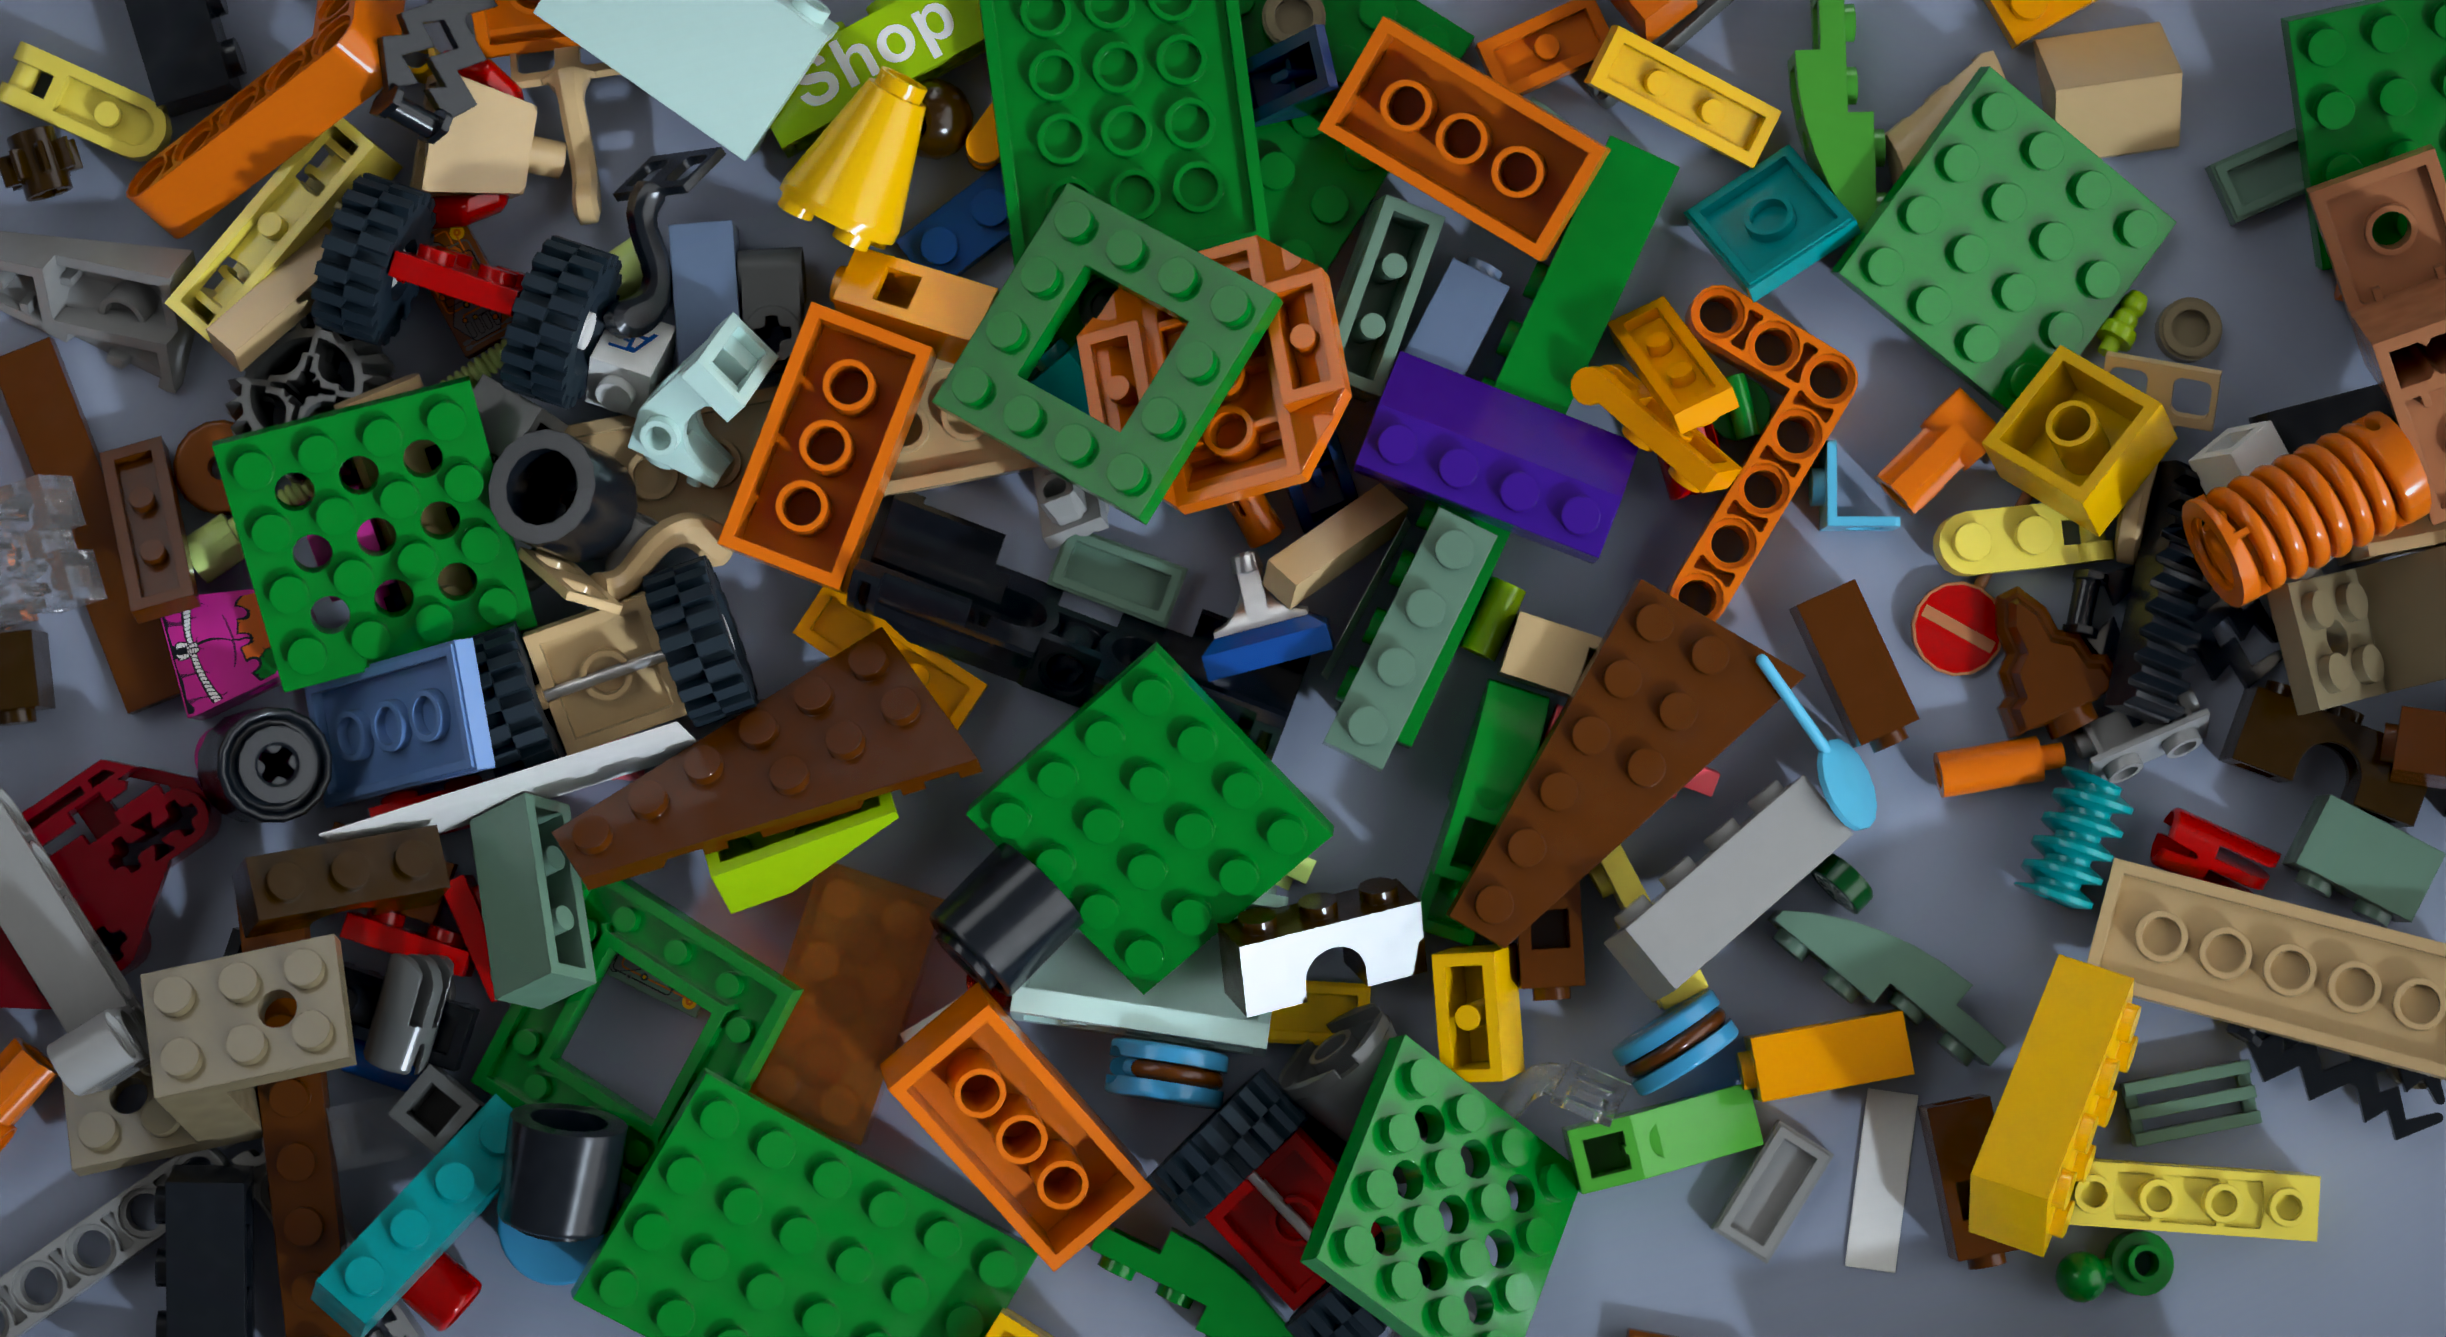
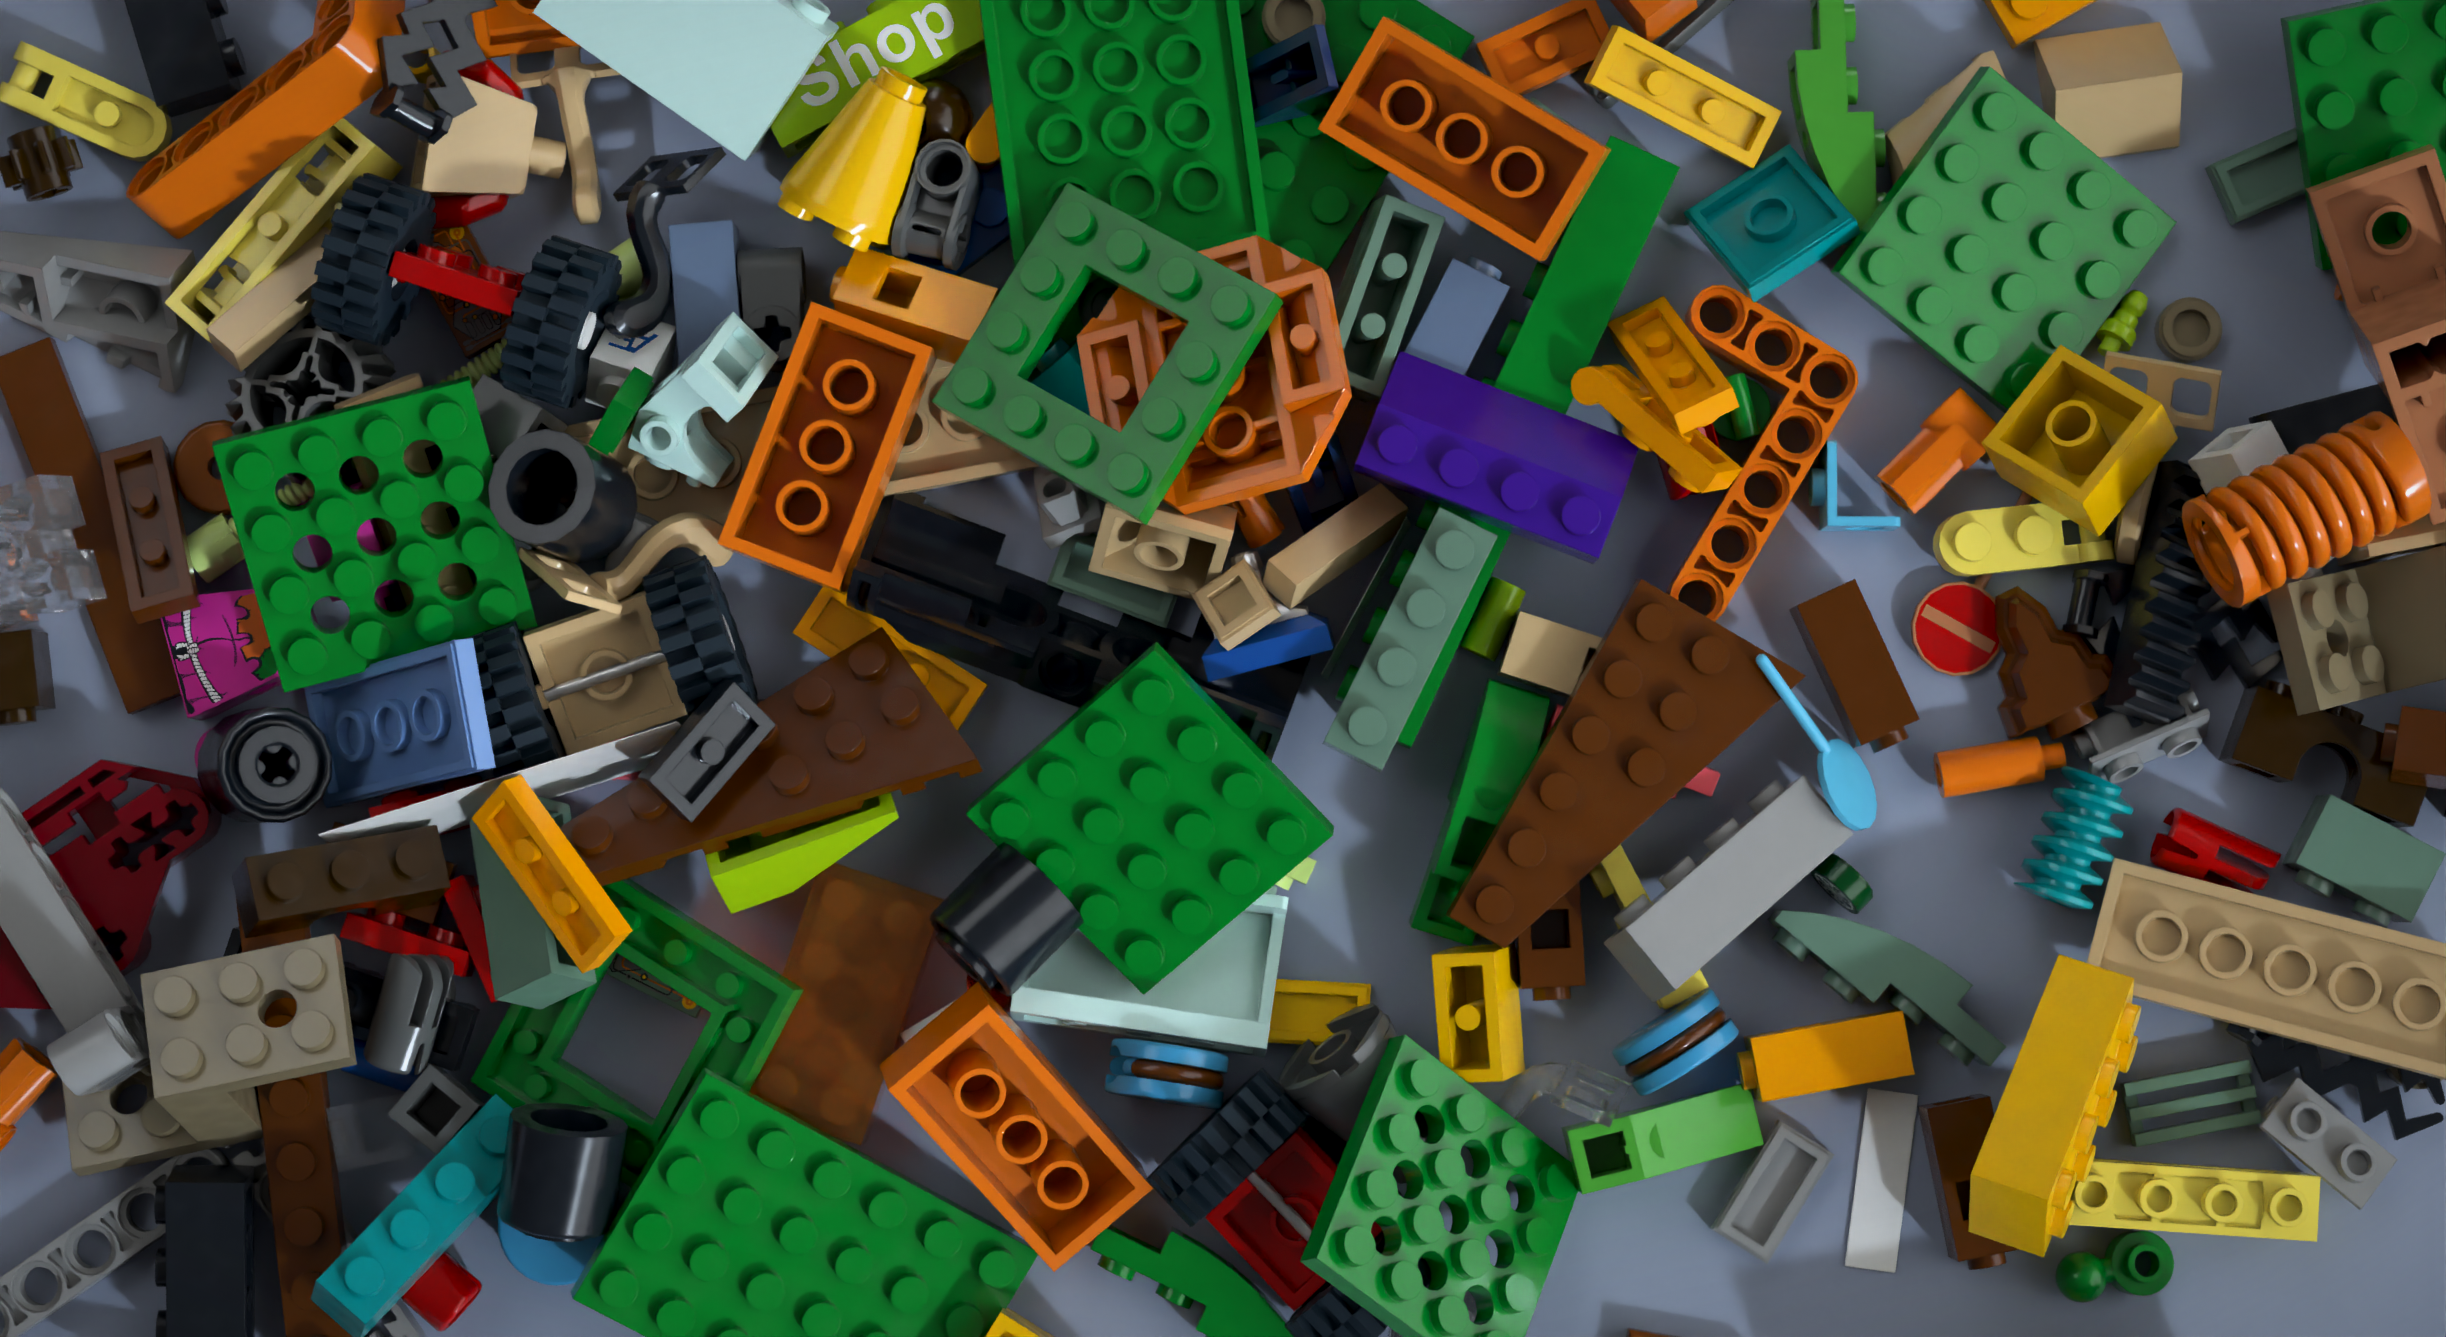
(551, 874): none -> light orange plate
(622, 411): none -> green tile
(707, 750): none -> black plate
(938, 218): none -> dark grey piece
(1168, 553): none -> tan slope
(1236, 605): none -> tan tile
(1271, 949): arch -> none
(2327, 1142): none -> light grey hinge

